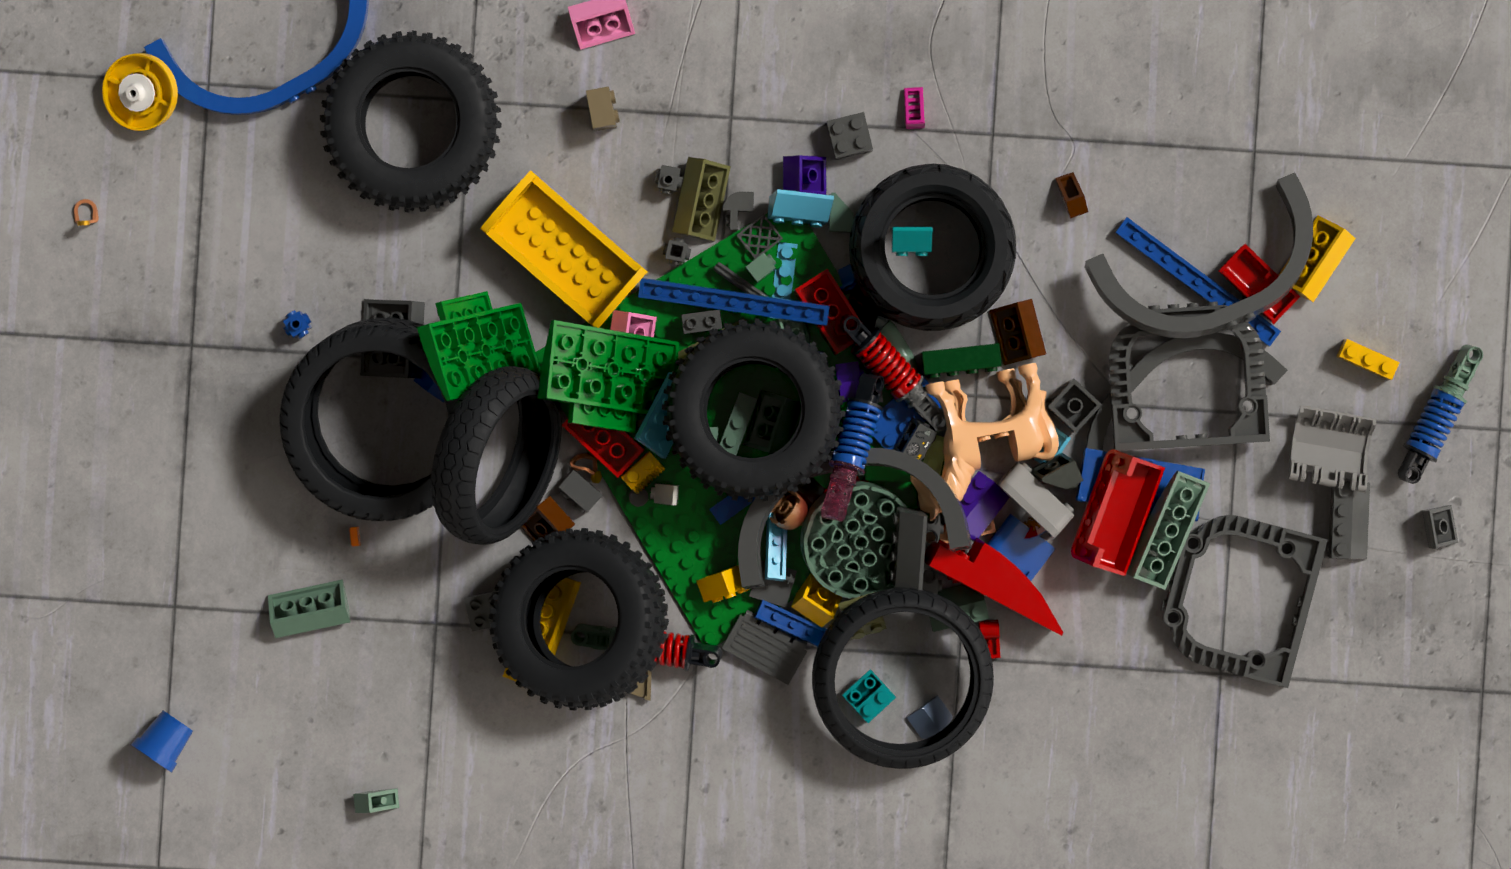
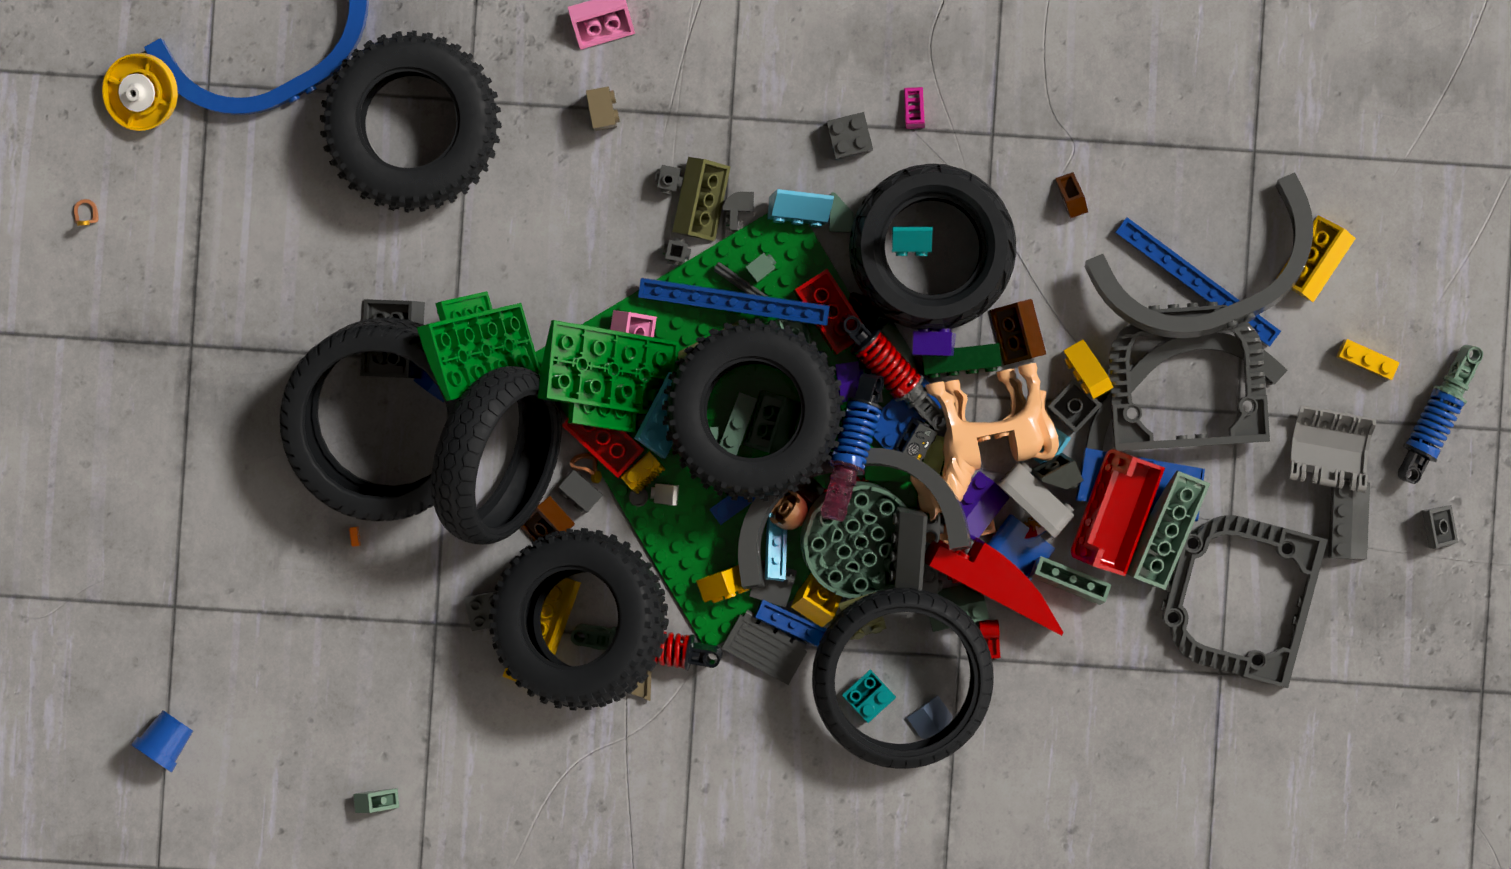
(304, 324): blue brick -> none
(308, 608): sand green slope -> none
(563, 250): yellow piece -> none
(701, 321): dark grey brick -> none
(771, 227): dark grey window -> none
(787, 268): medium azure plate -> none
(804, 174): dark purple slope -> none
(847, 278): blue bracket -> none
(934, 343): none -> dark purple slope
(1070, 580): none -> sand green brick
(1087, 369): none -> yellow brick
(1252, 275): red container -> none

